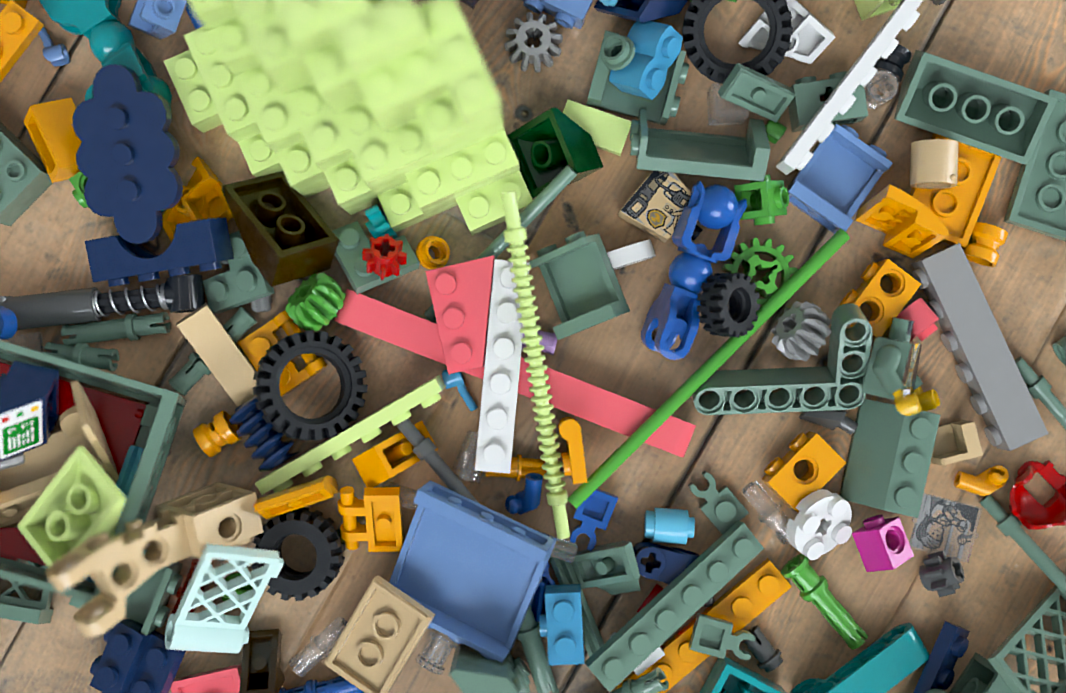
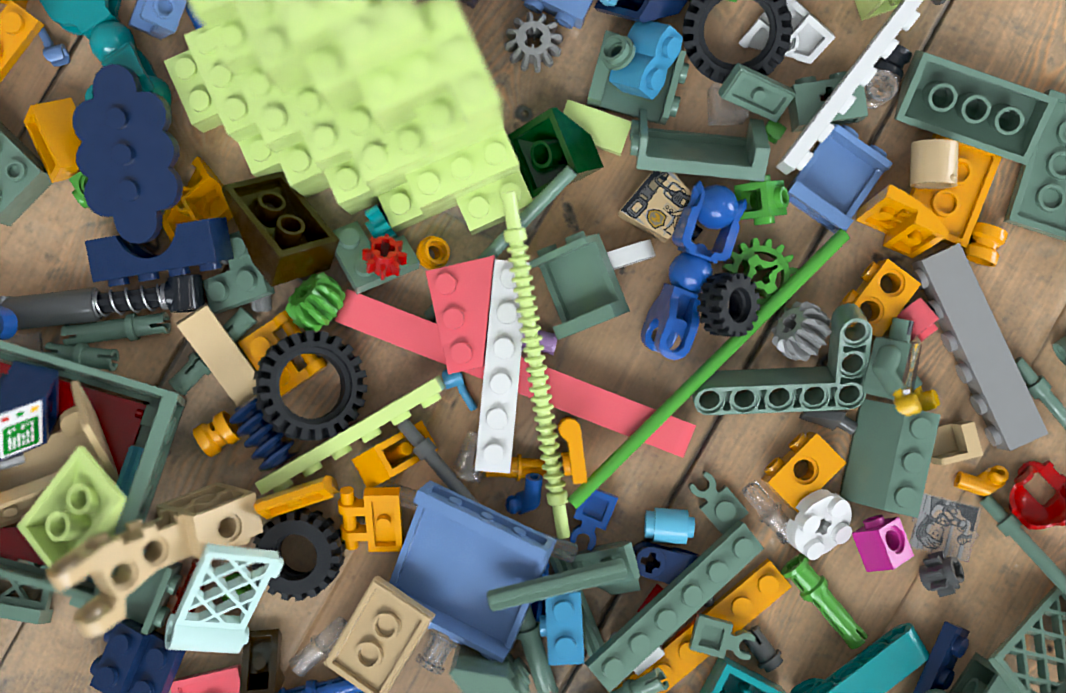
(556, 584): none -> sand green axle

